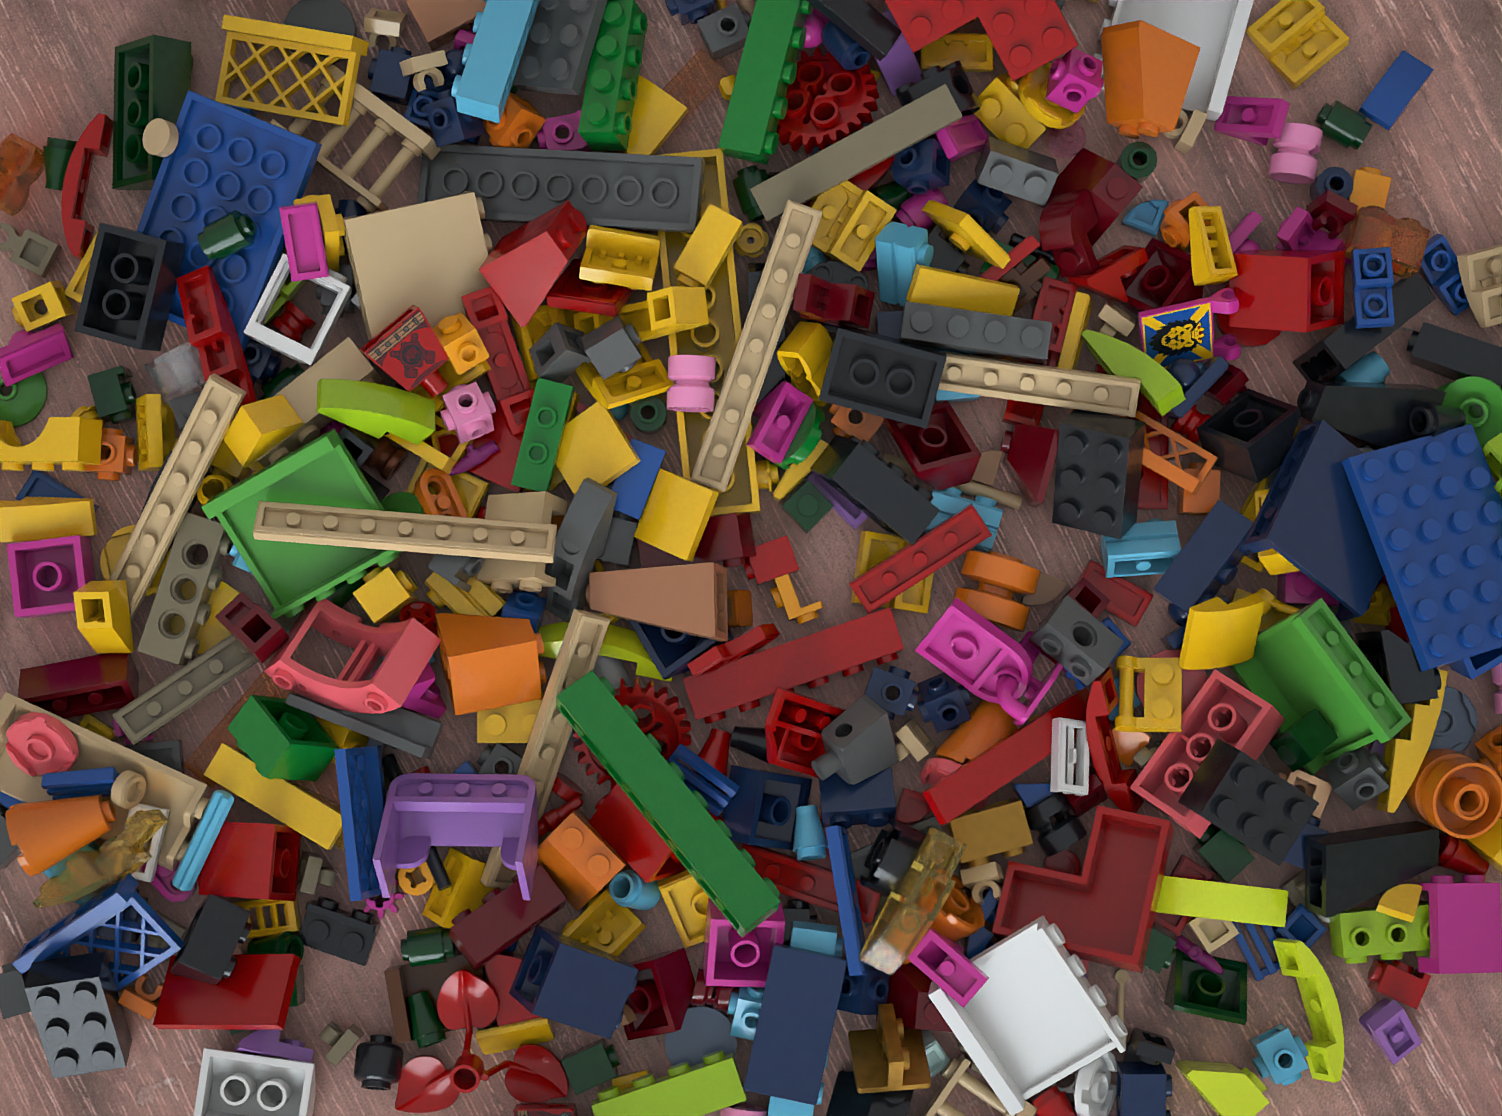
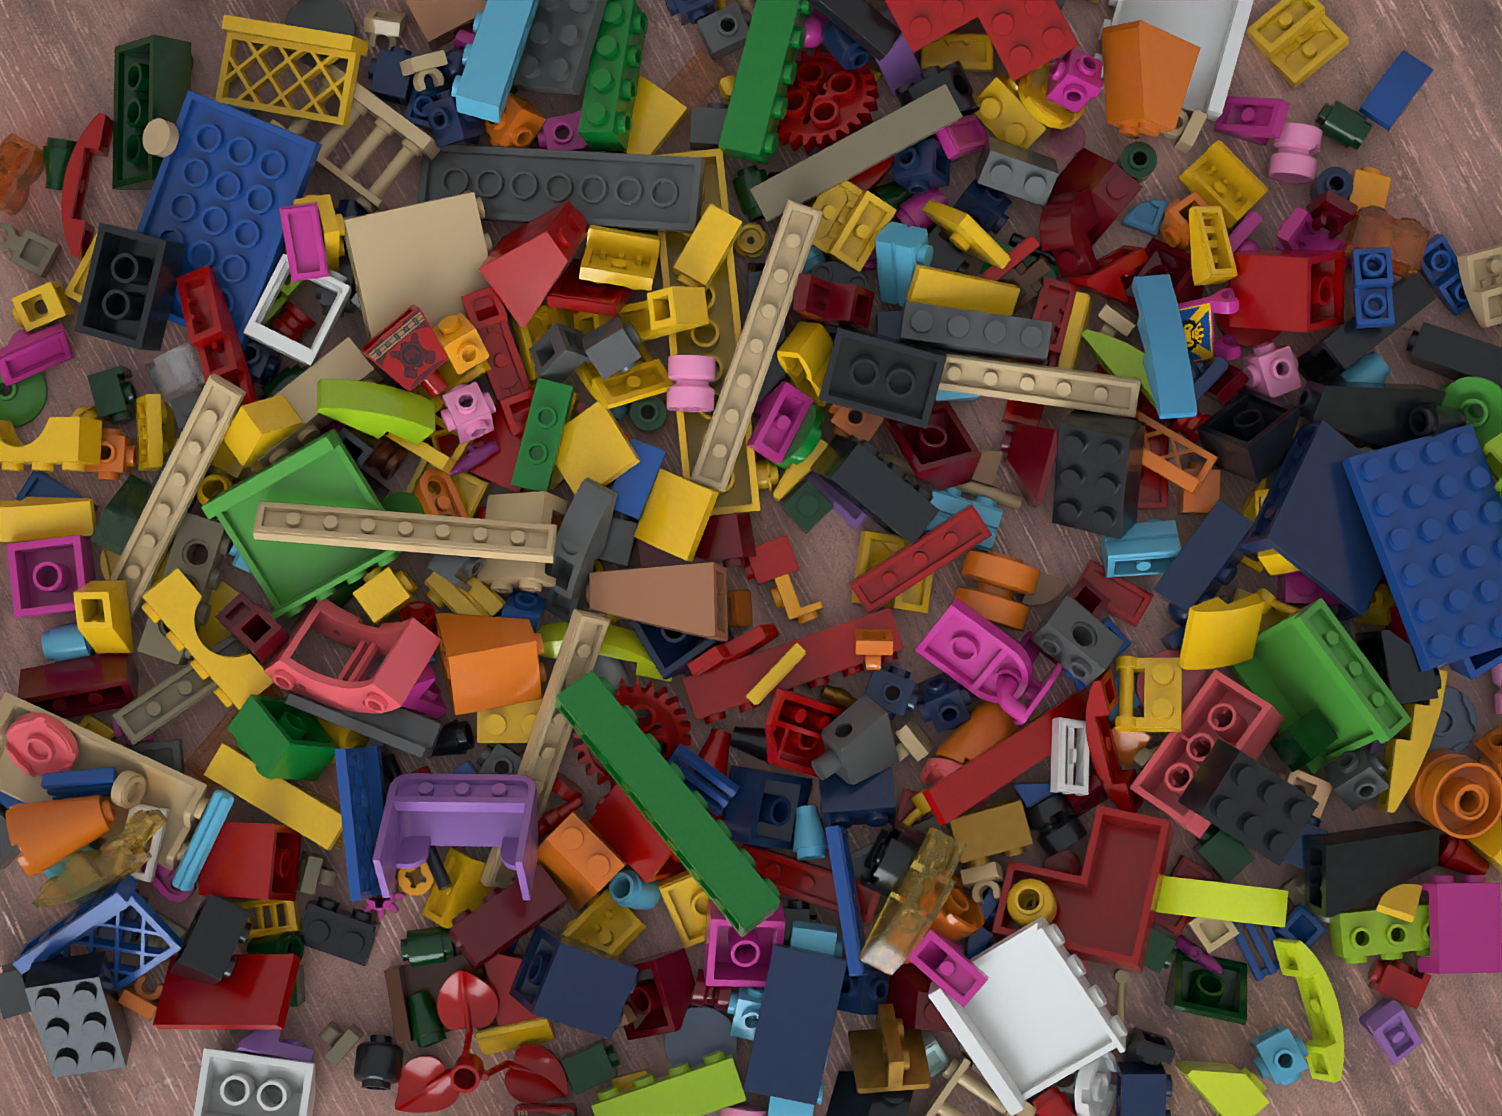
(65, 643): none -> medium azure brick
(121, 515): none -> clear green slope
(175, 603): none -> yellow arch
(227, 235): dark green brick -> none
(454, 739): none -> black cone
(707, 126): none -> dark grey brick
(776, 674): none -> yellow tile
(837, 696): none -> pearl gold piece
(873, 644): none -> orange tile
(922, 808): none -> yellow hand
(1027, 893): none -> yellow head
(1165, 347): none -> dark azure slope
(1224, 182): none -> yellow bracket
(1272, 369): none -> bright pink brick

